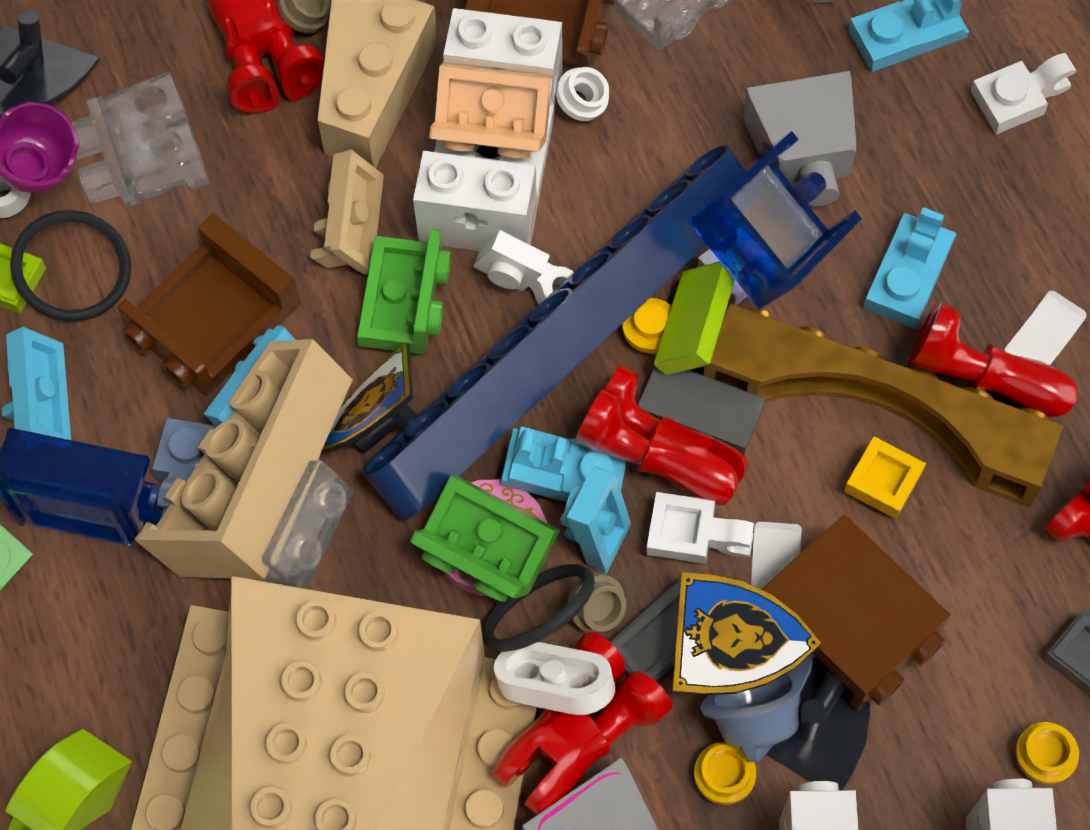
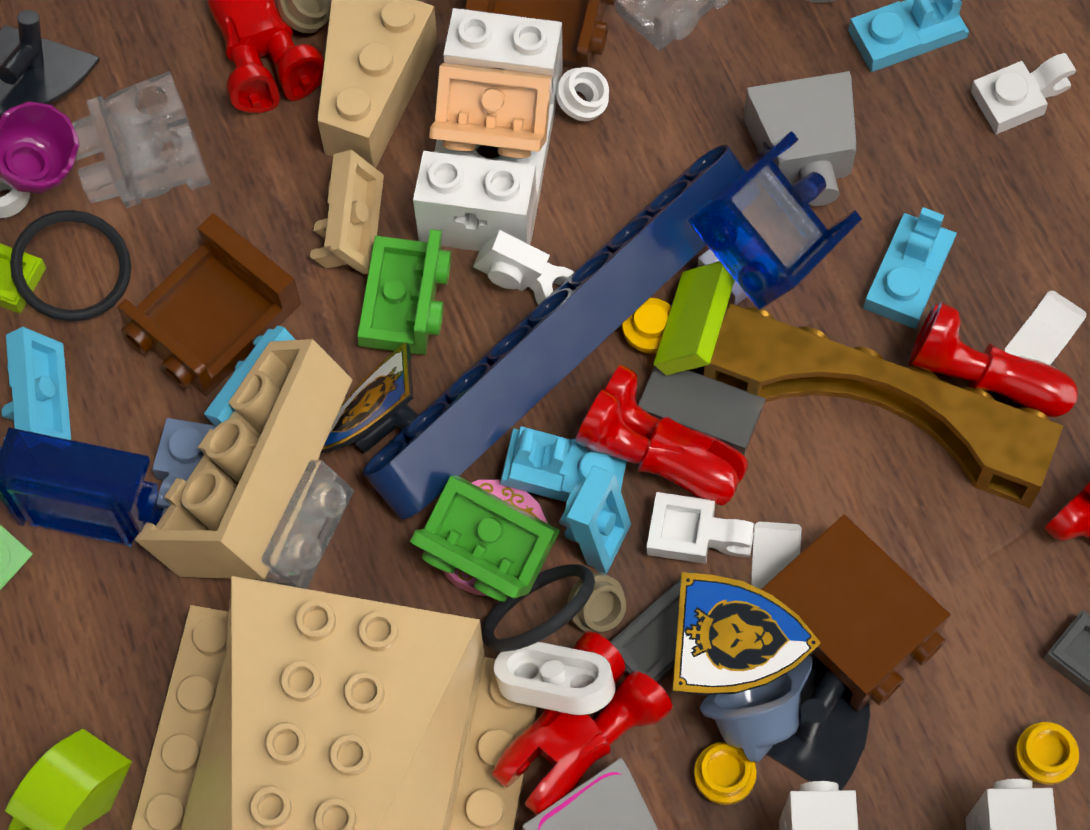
(885, 477): yellow plate -> none

